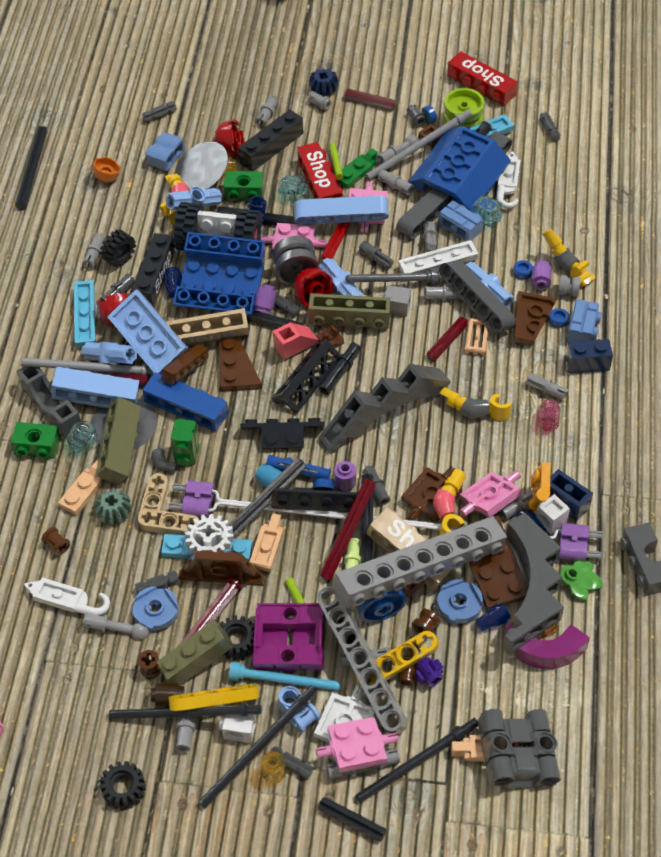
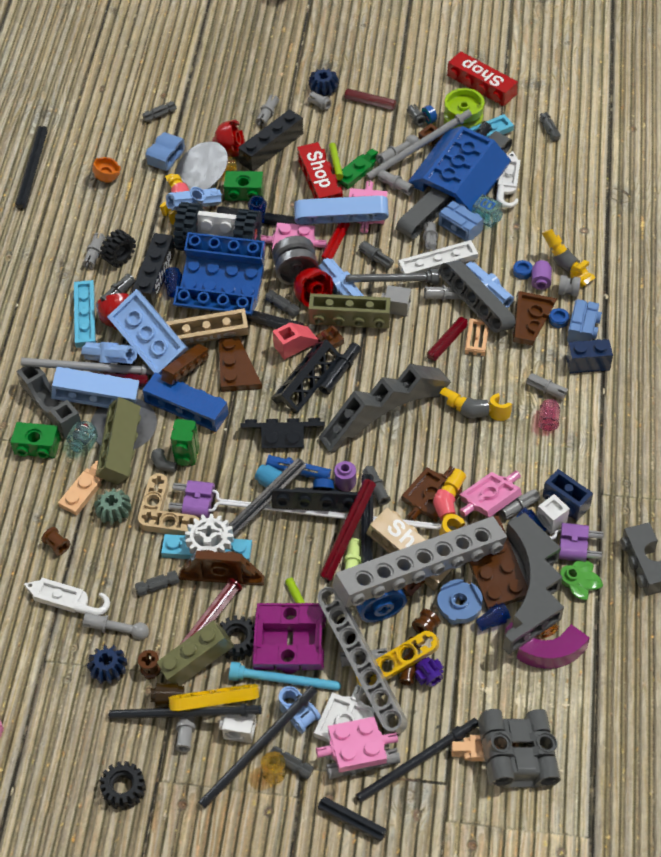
(101, 671): none -> dark blue gear
(158, 597): medium blue plate -> none
(265, 299): medium lavender brick -> none
(267, 544): light nougat hinge -> none
(292, 187): clear light blue head -> none
(541, 485): light orange plate -> none

